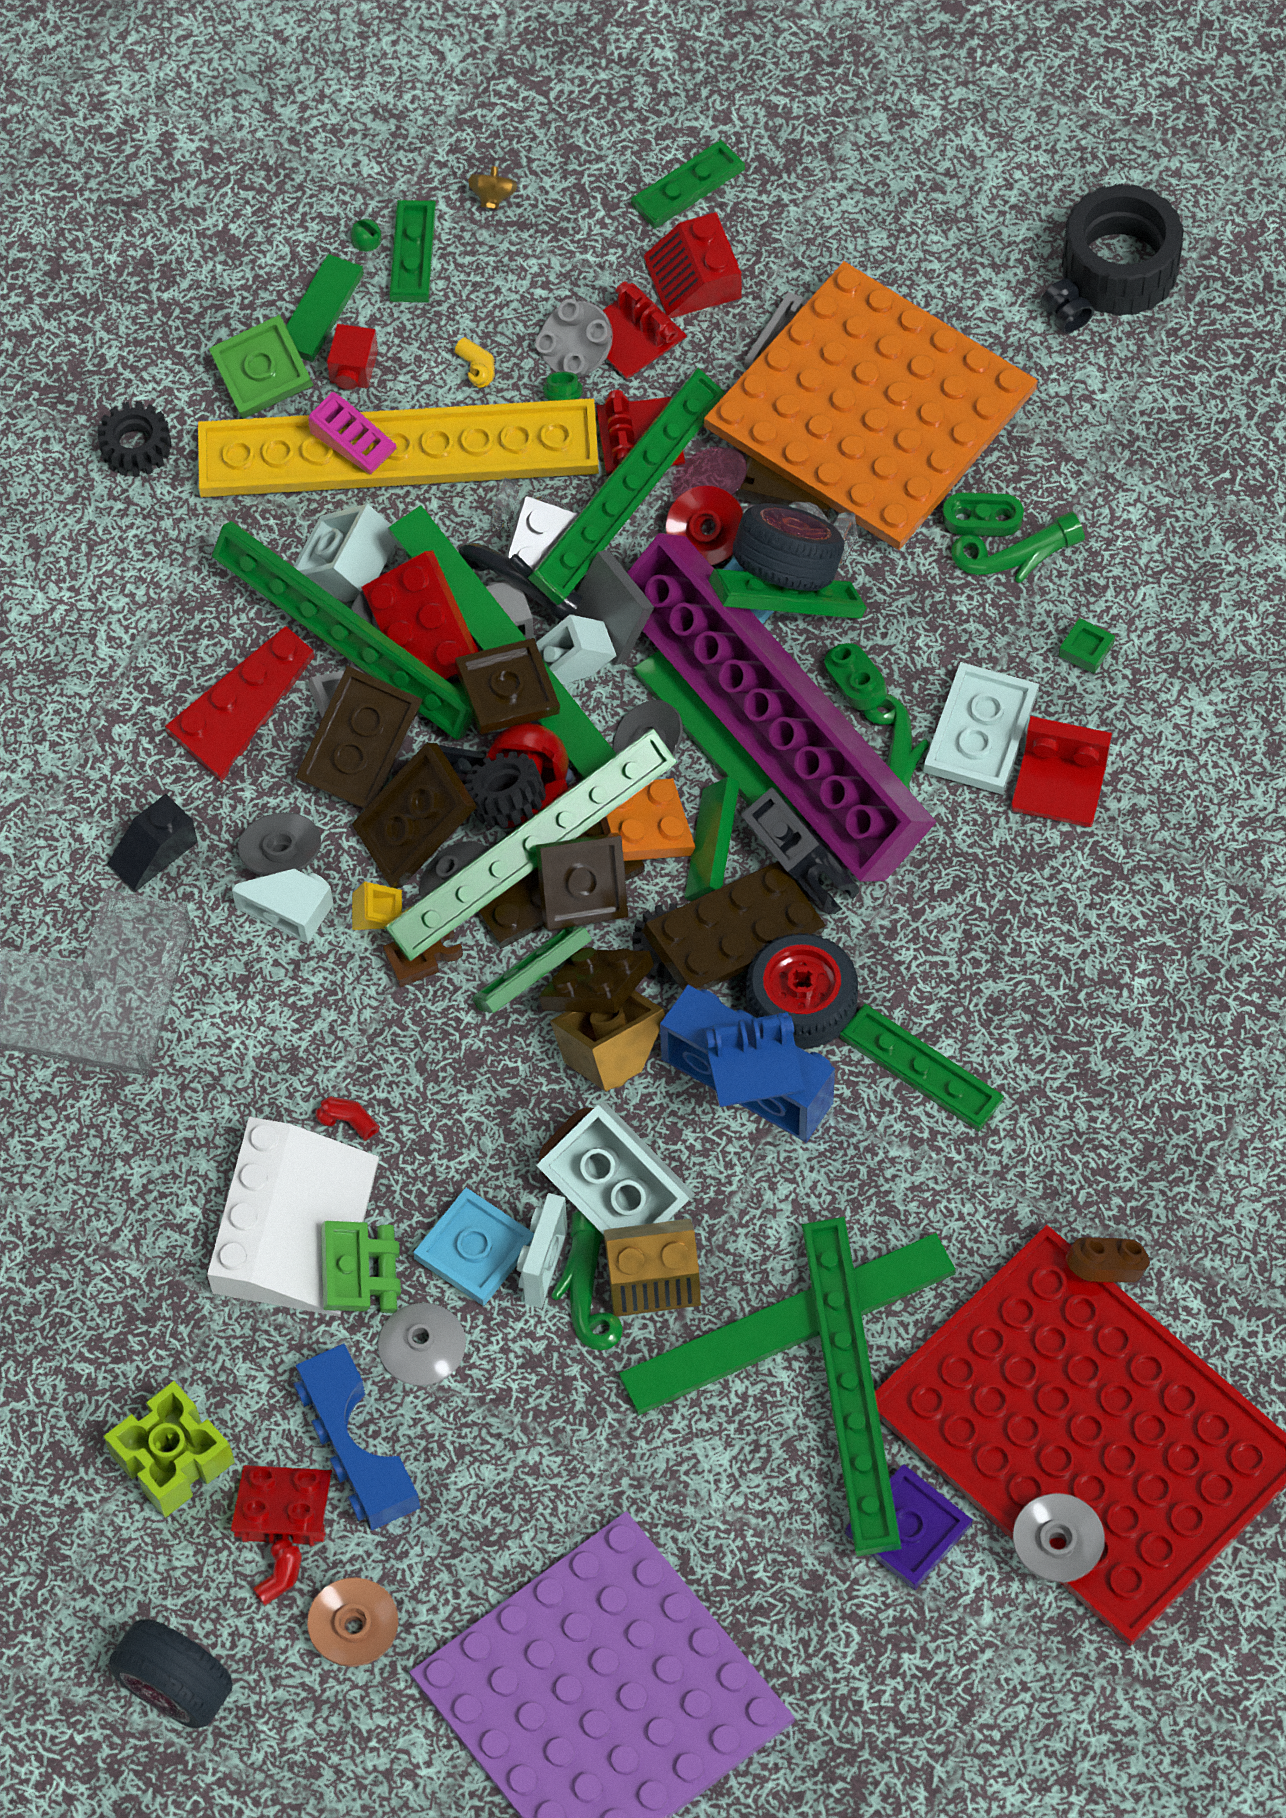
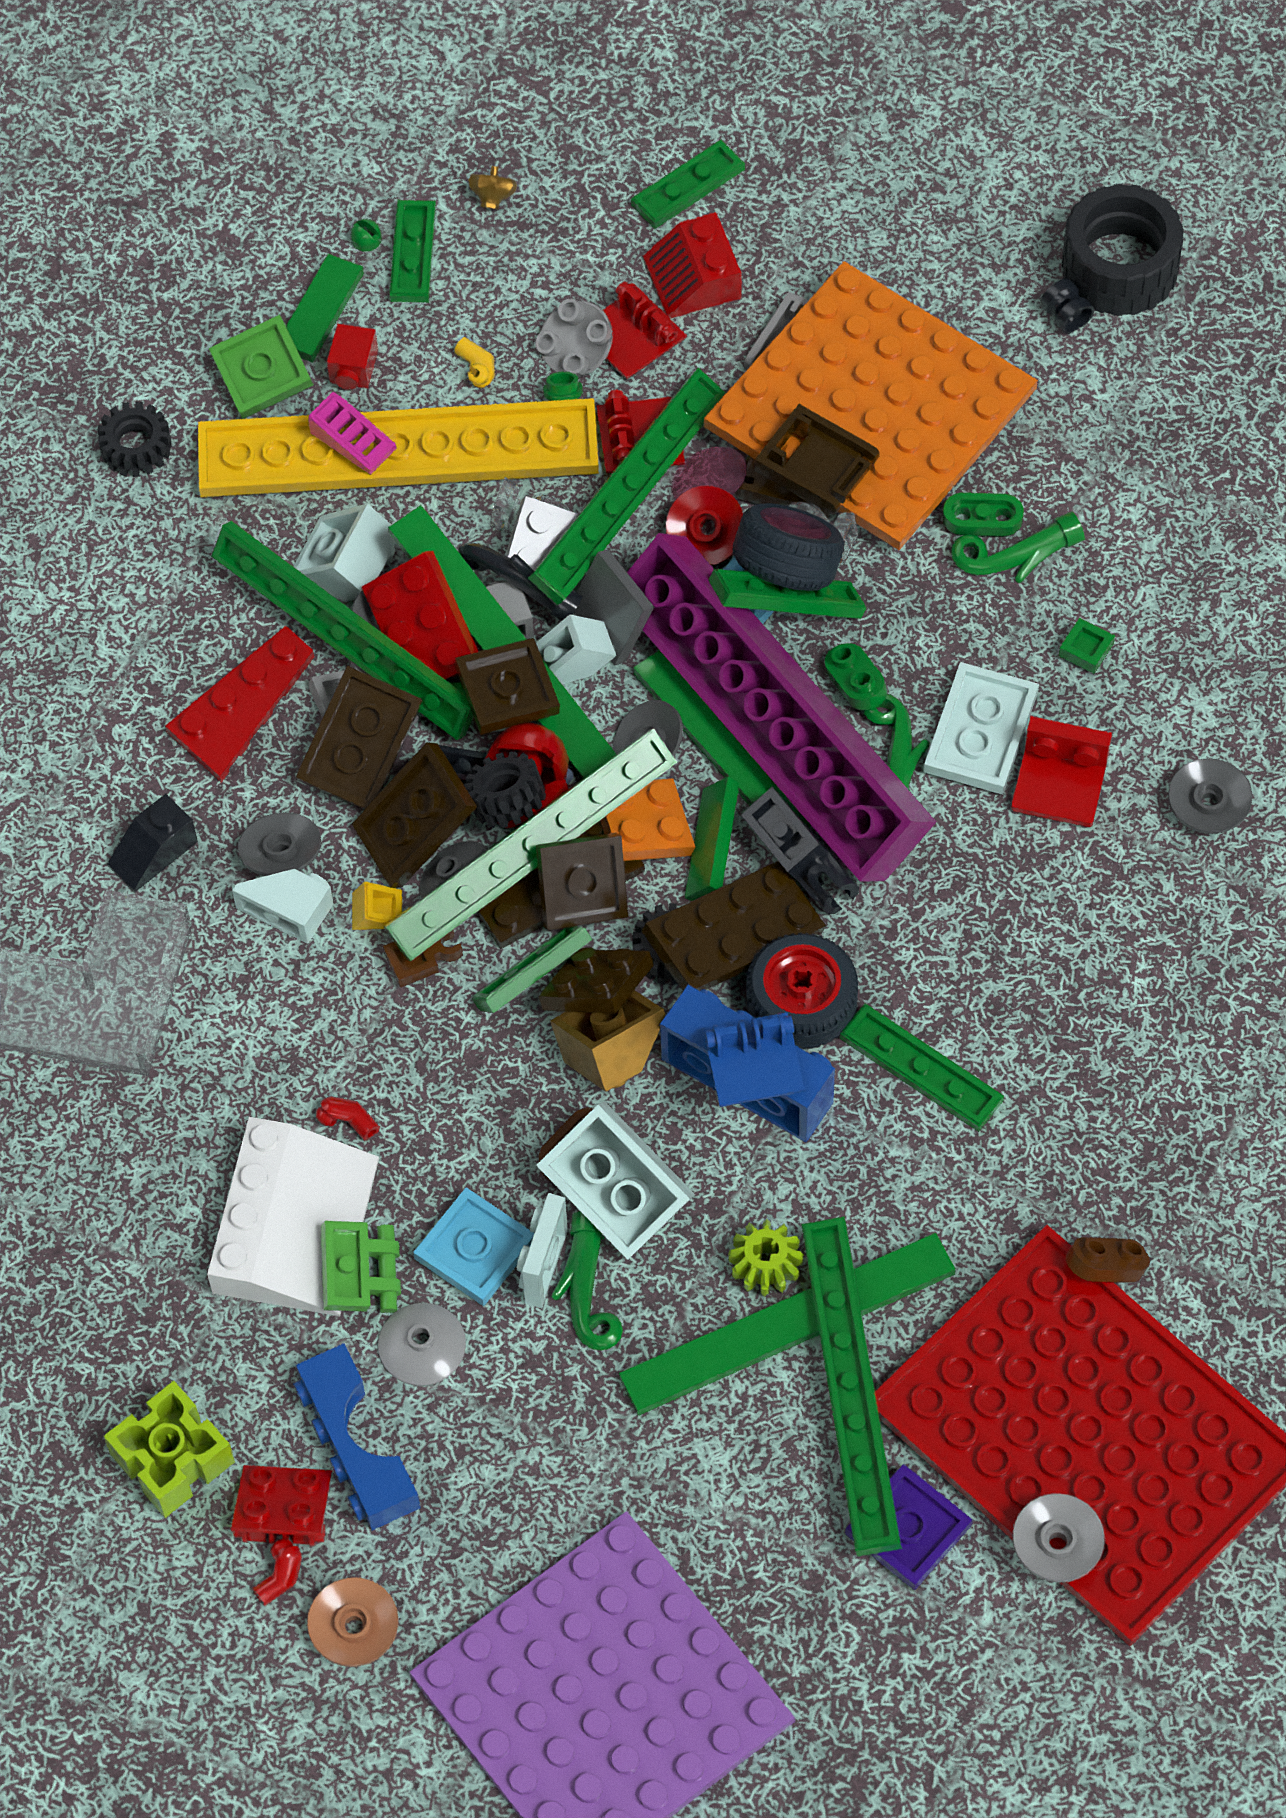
(171, 1673): black wheel -> none
(653, 1267): pearl gold slope -> none
(782, 1261): none -> lime gear
(823, 466): none -> dark brown container
(1211, 780): none -> dark grey dish

